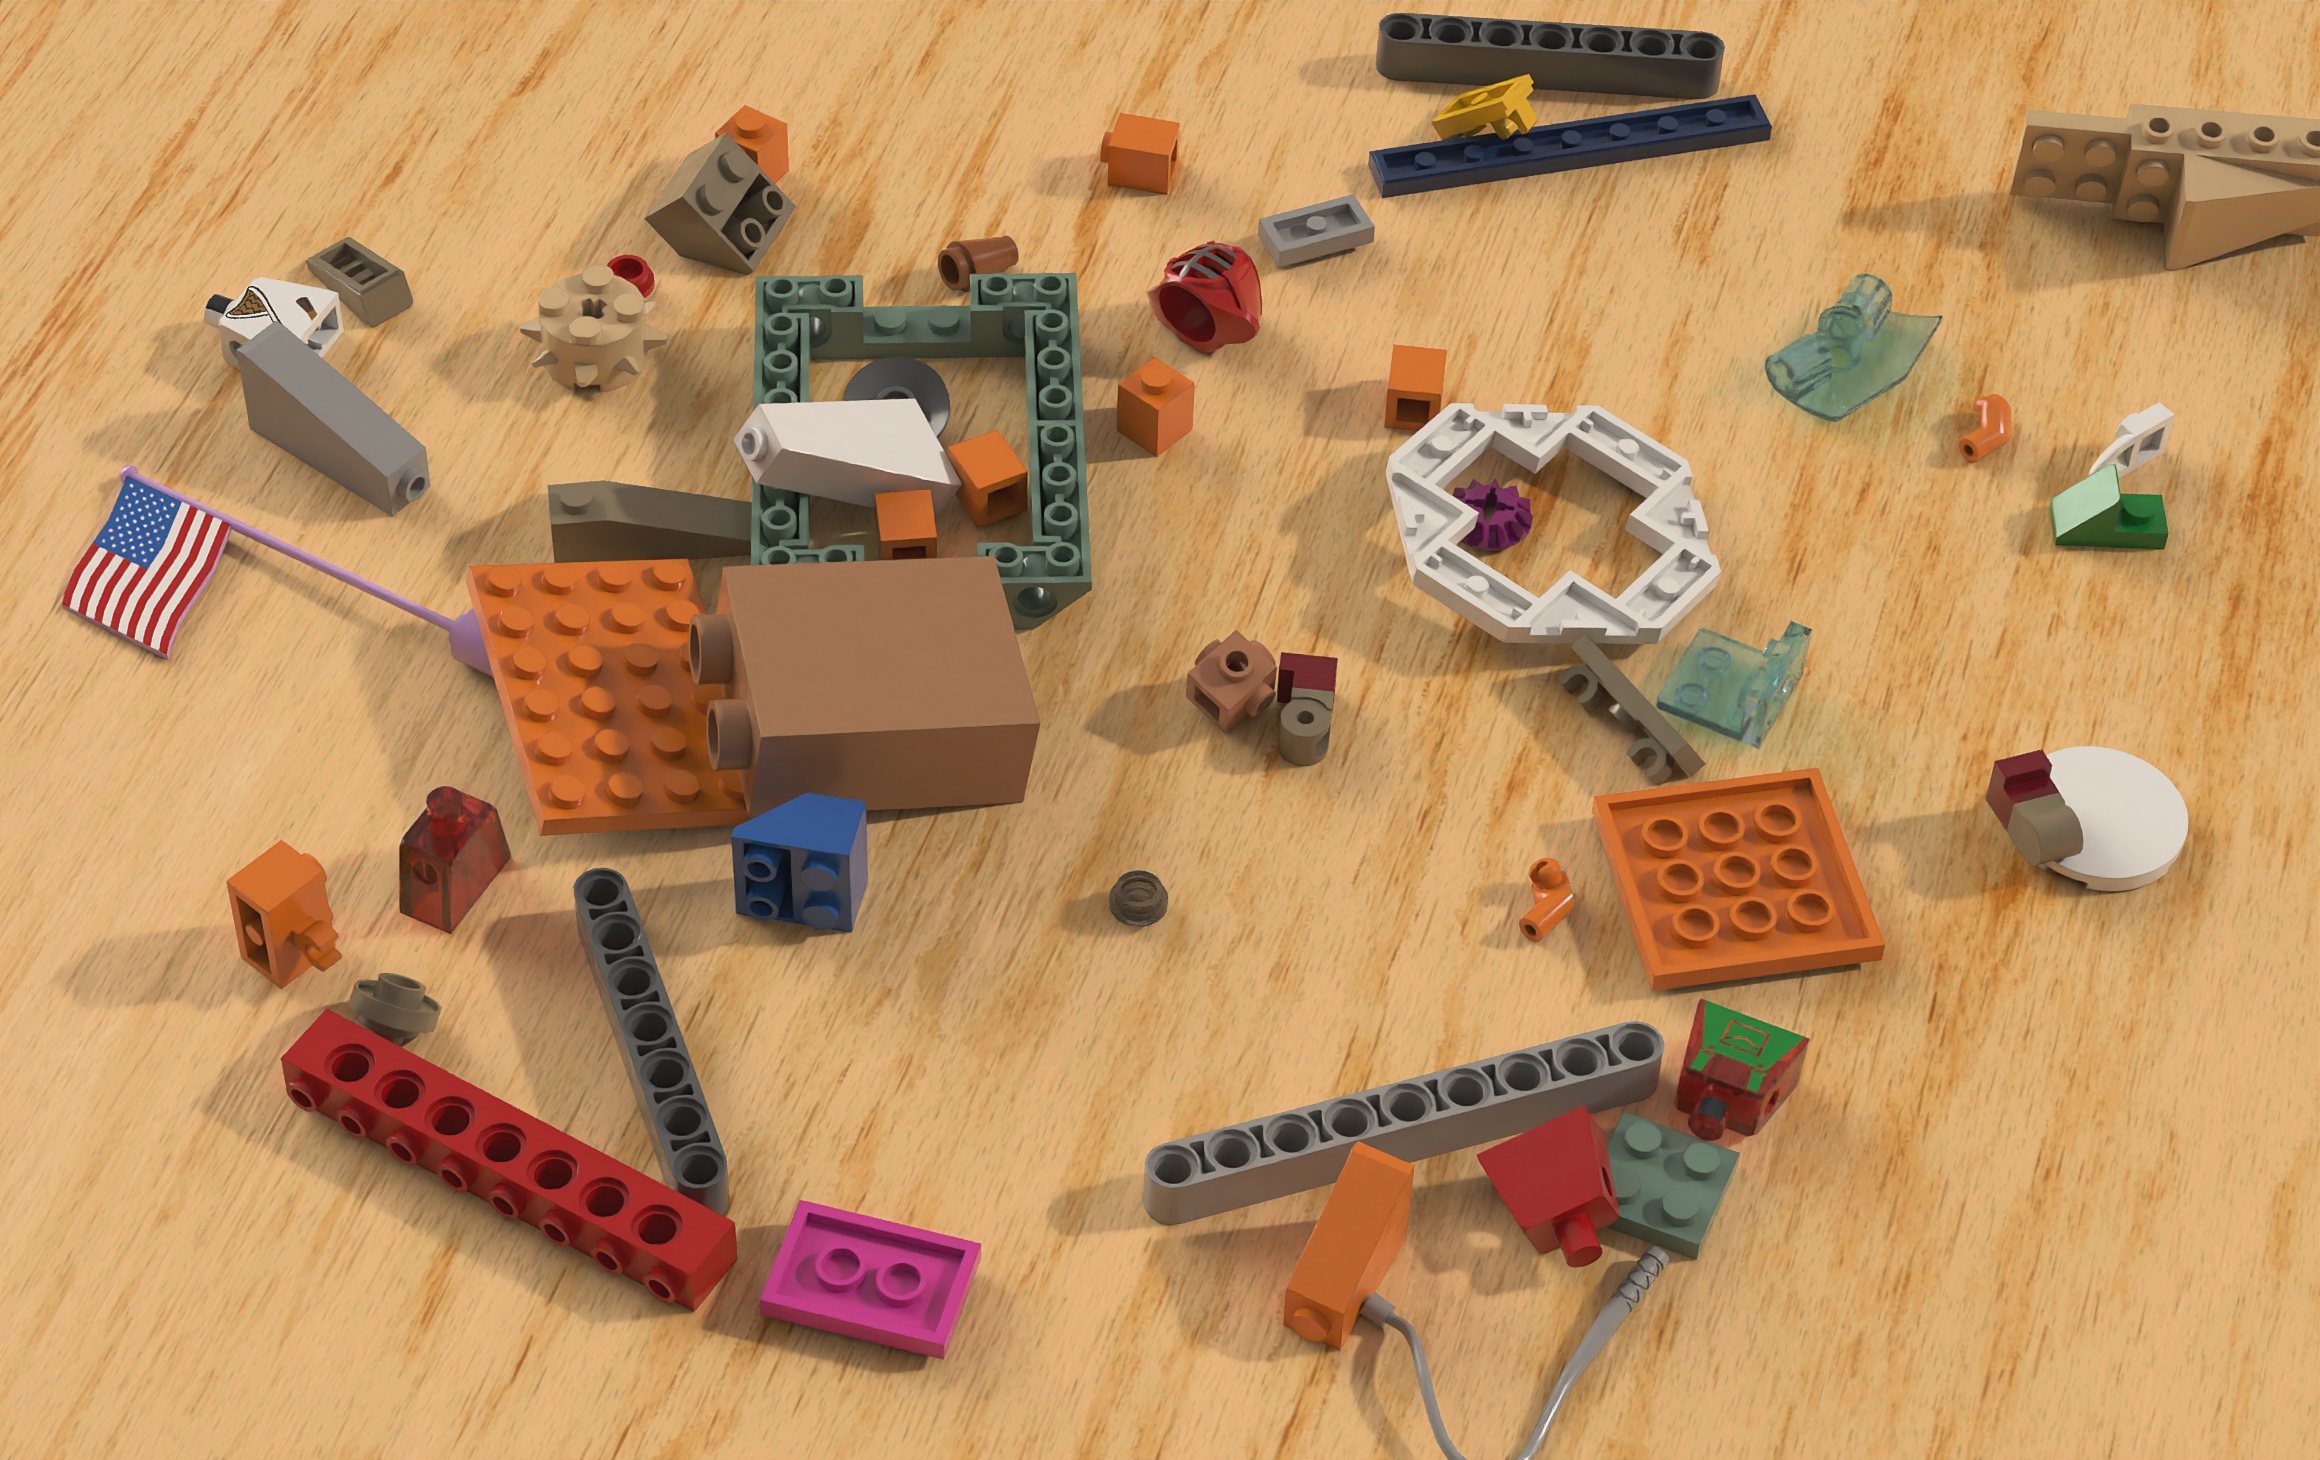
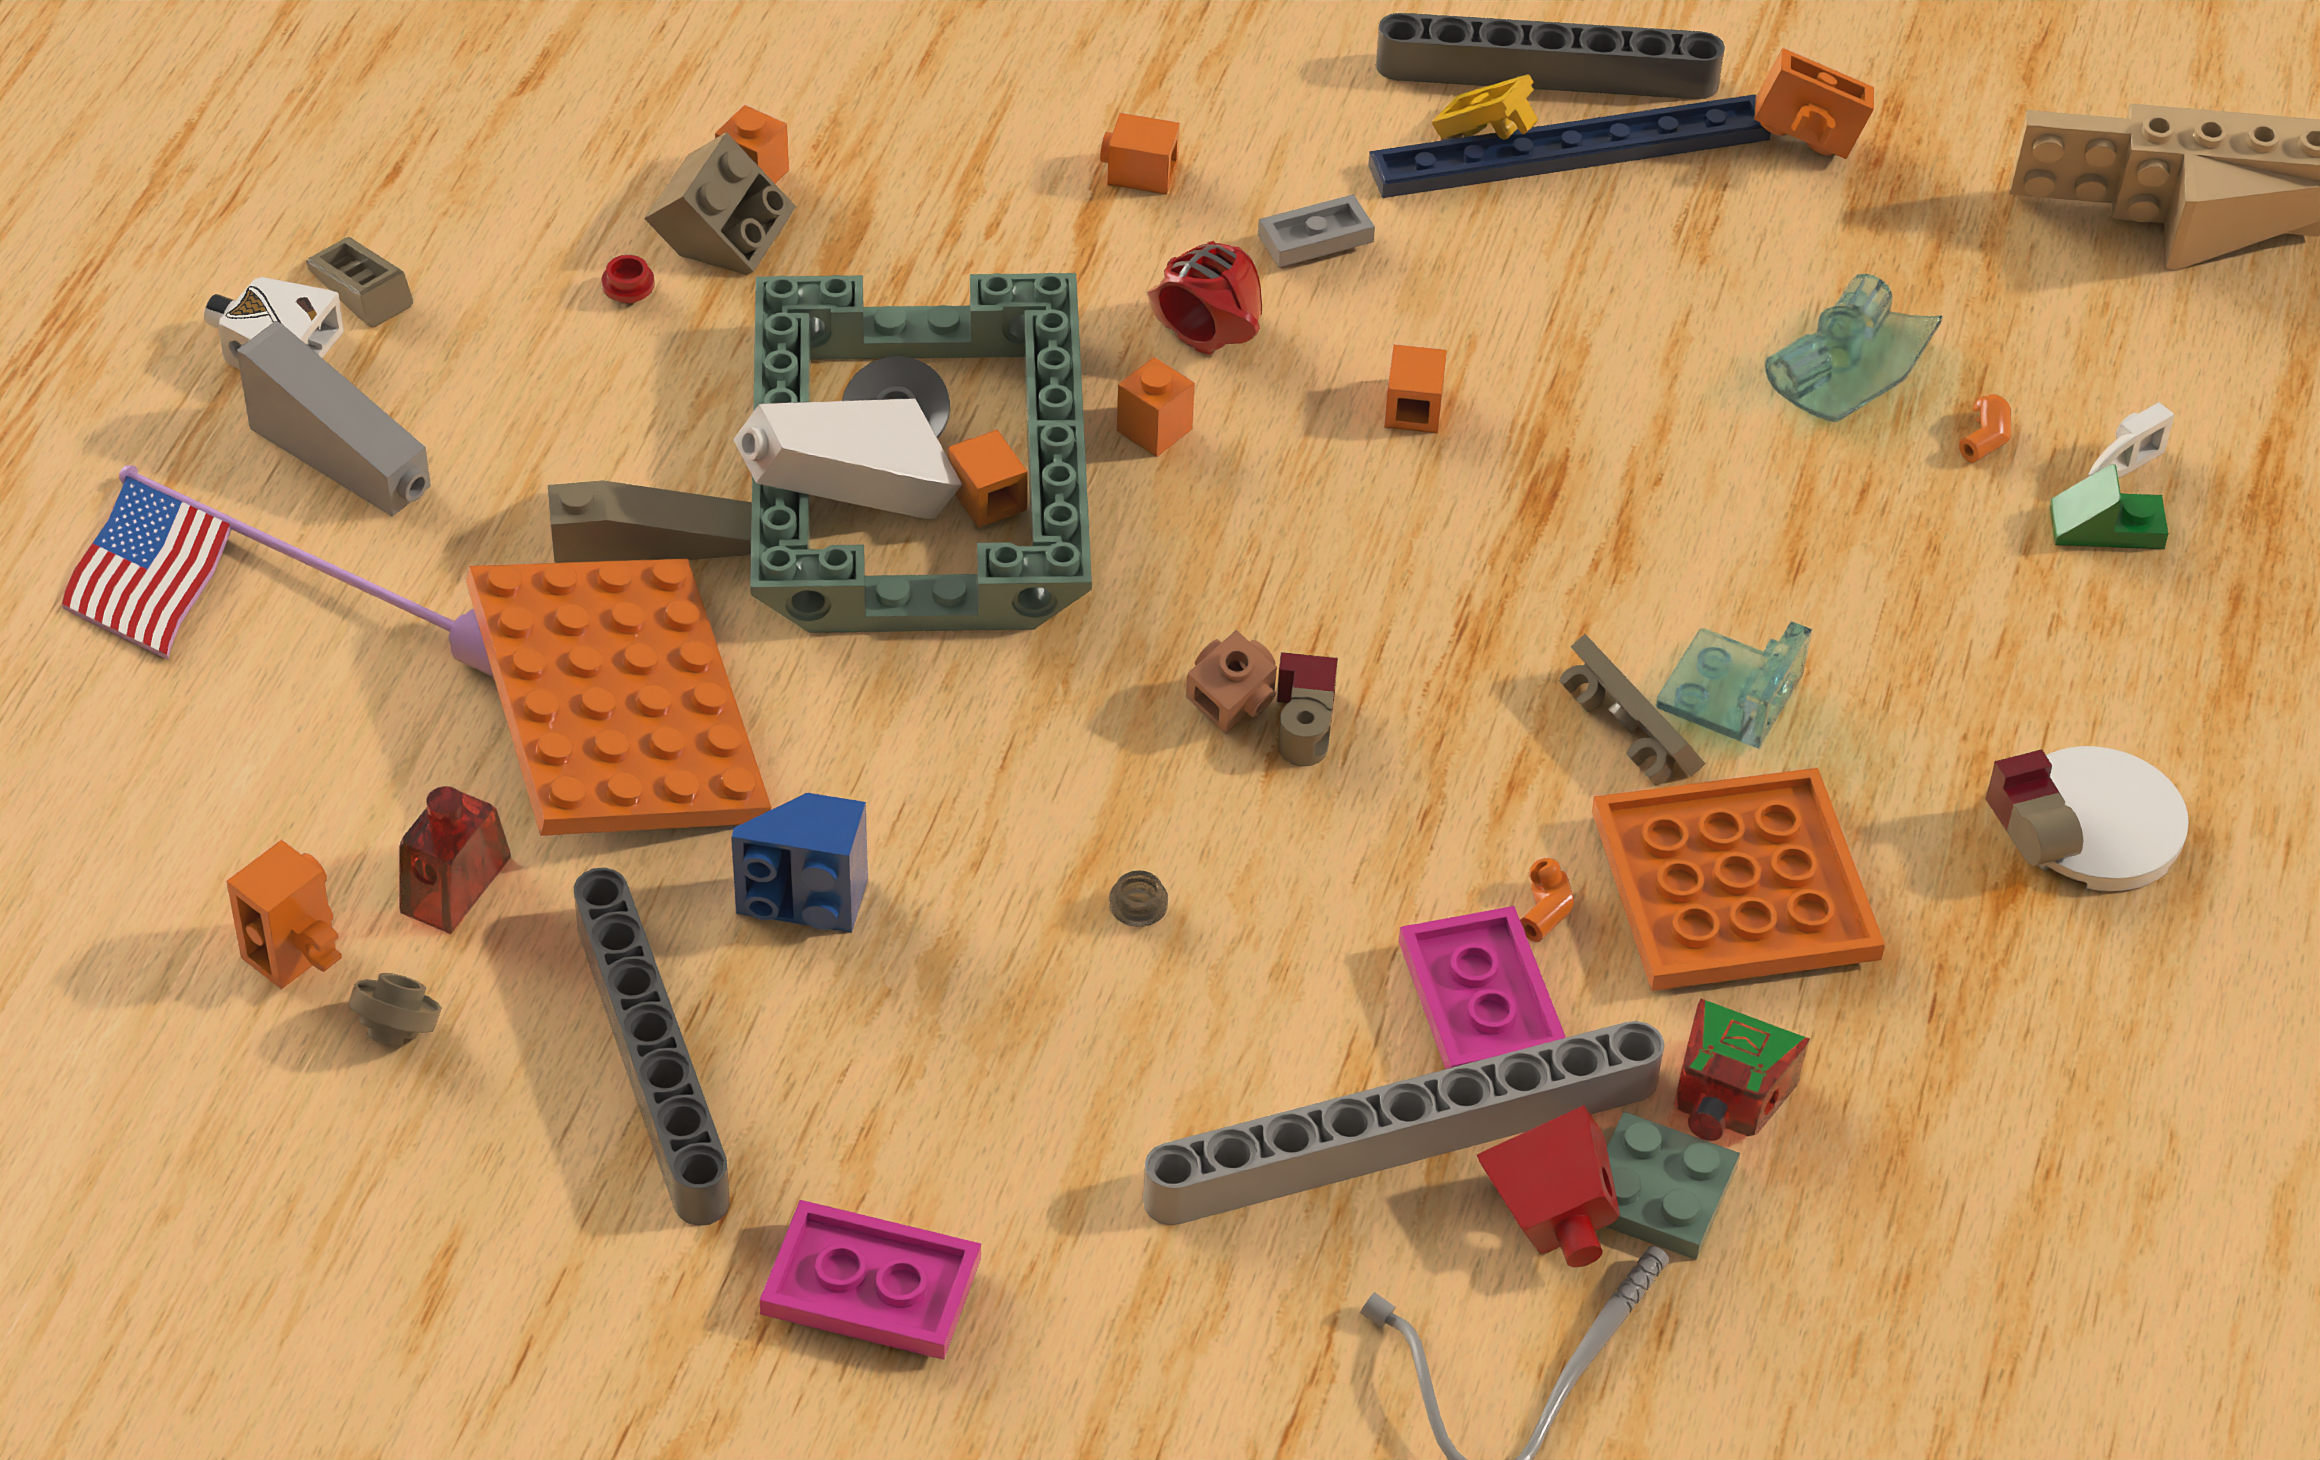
(510, 1160): red brick -> none
(593, 330): tan brick -> none
(867, 683): medium nougat brick -> none
(905, 525): orange brick -> none
(975, 257): dark orange cone -> none
(1350, 1246): orange slope -> none
(1436, 521): white plate -> none
(1479, 985): none -> dark pink plate
(1507, 525): magenta gear -> none
(1814, 104): none -> orange brick

